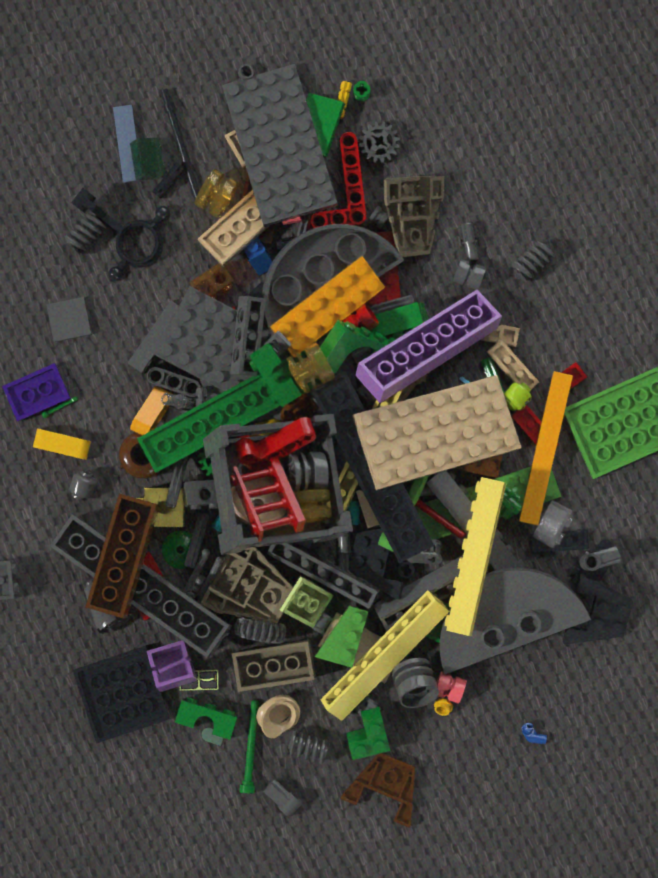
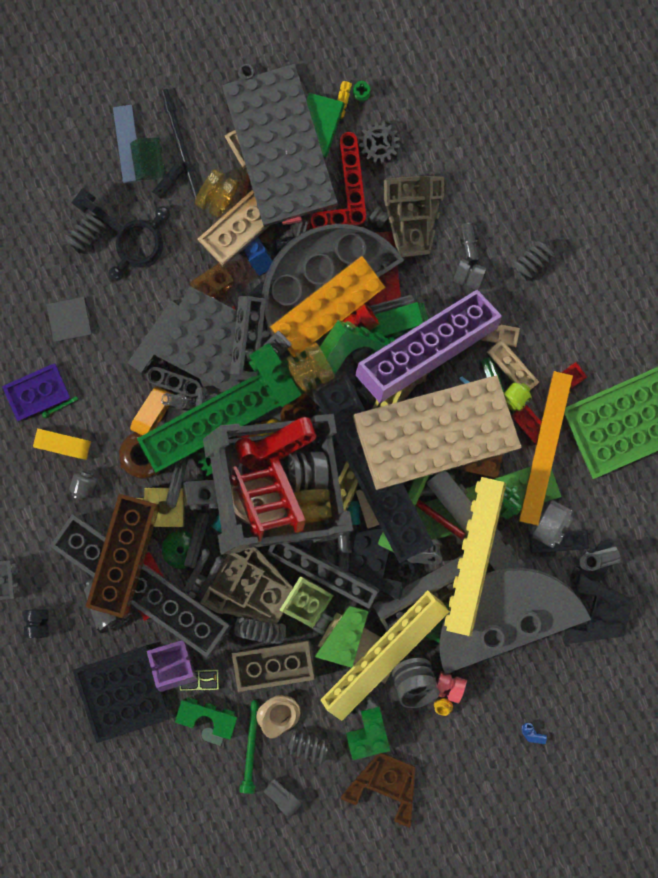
(36, 624): none -> black wheel

